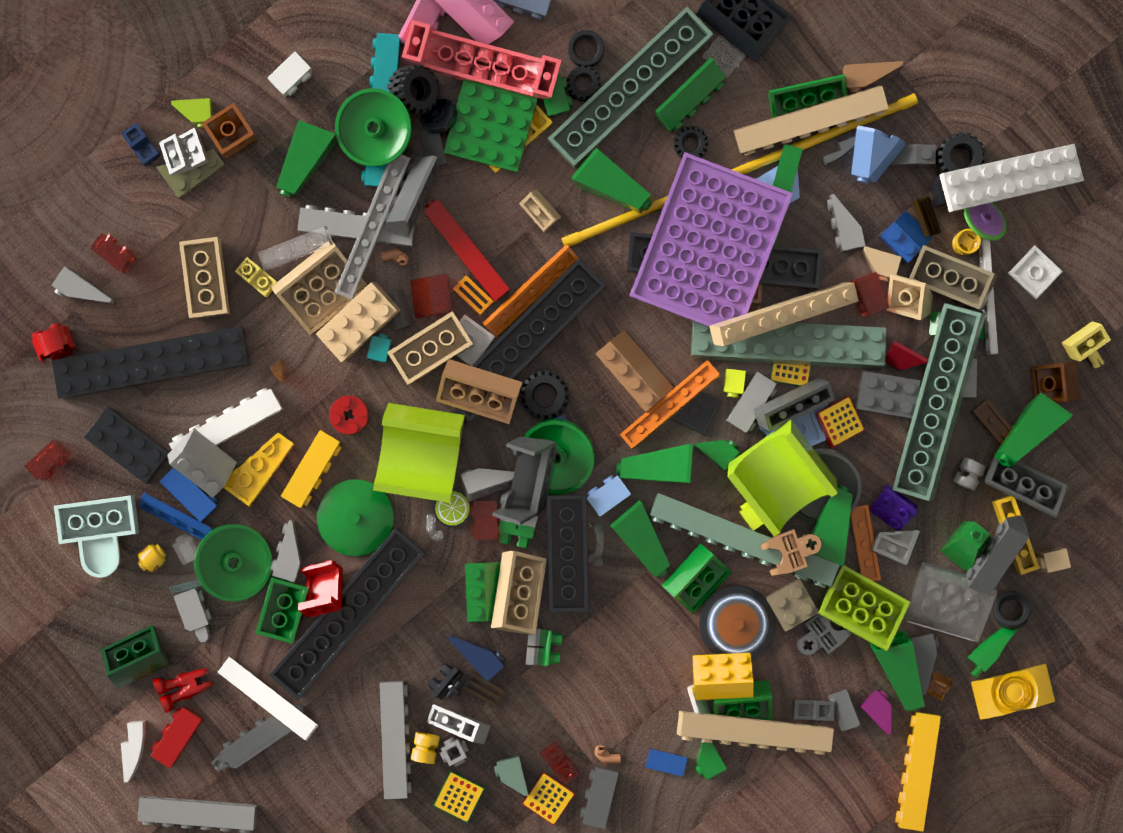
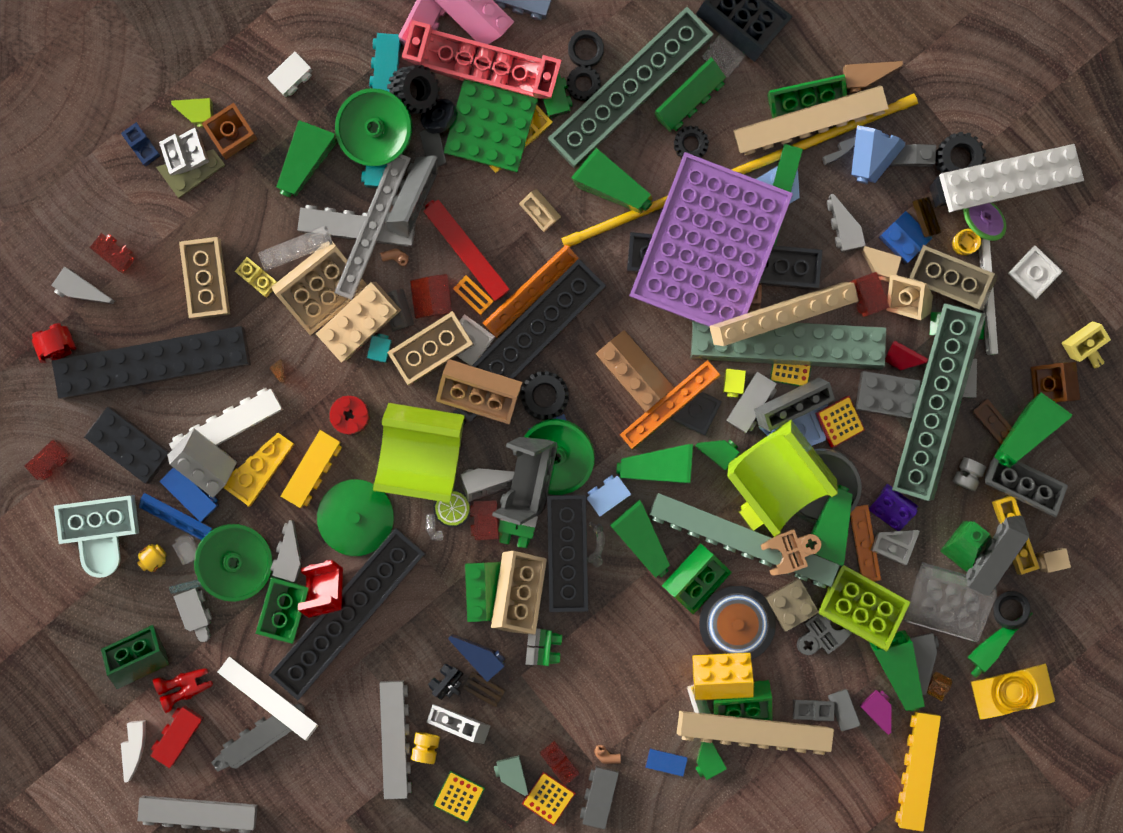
(451, 758): light grey brick -> none

